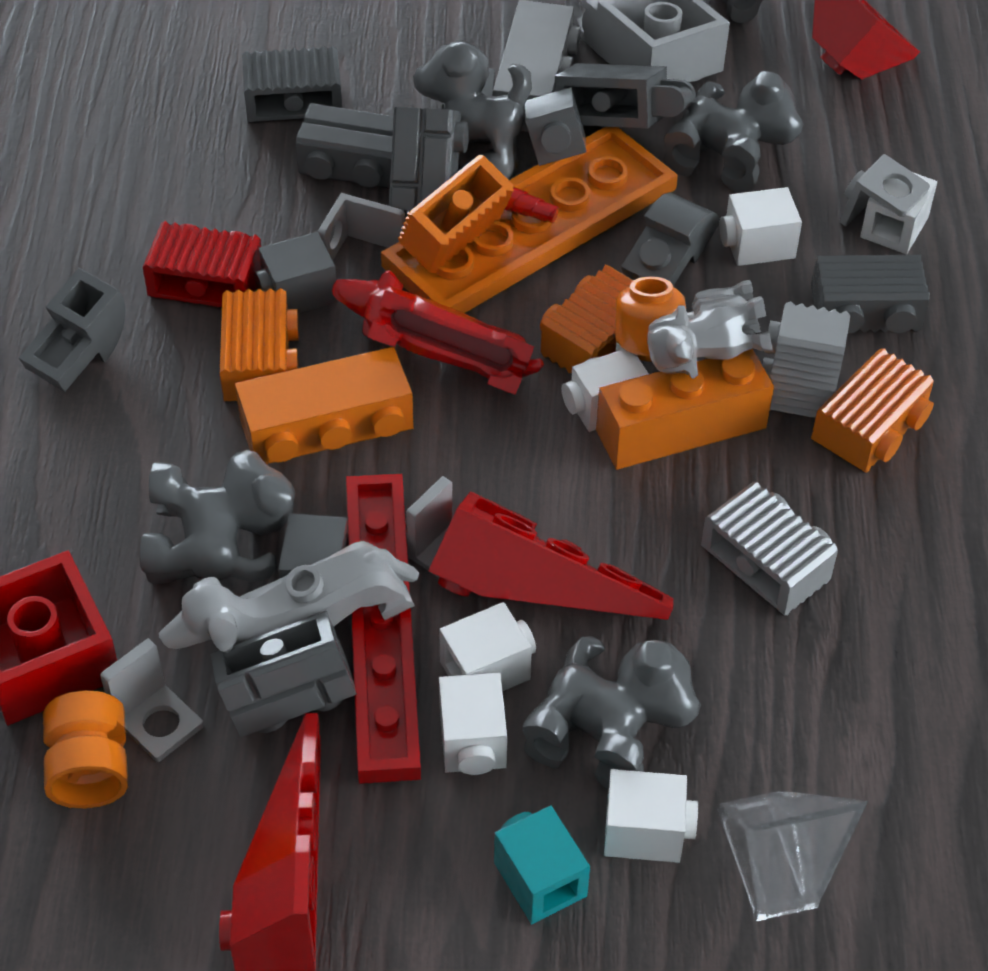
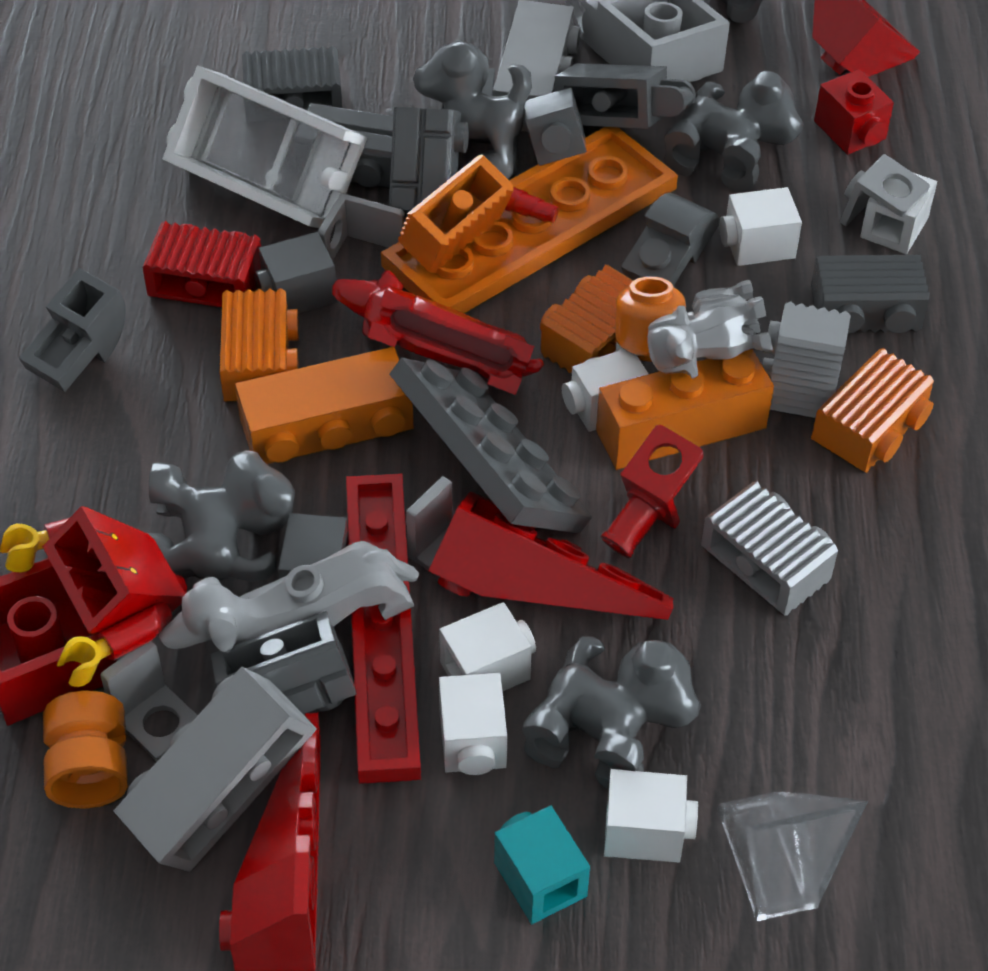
(112, 578): none -> red torso
(214, 769): none -> light grey brick
(262, 147): none -> door
(491, 446): none -> dark grey plate
(649, 492): none -> red bracket
(853, 111): none -> red brick

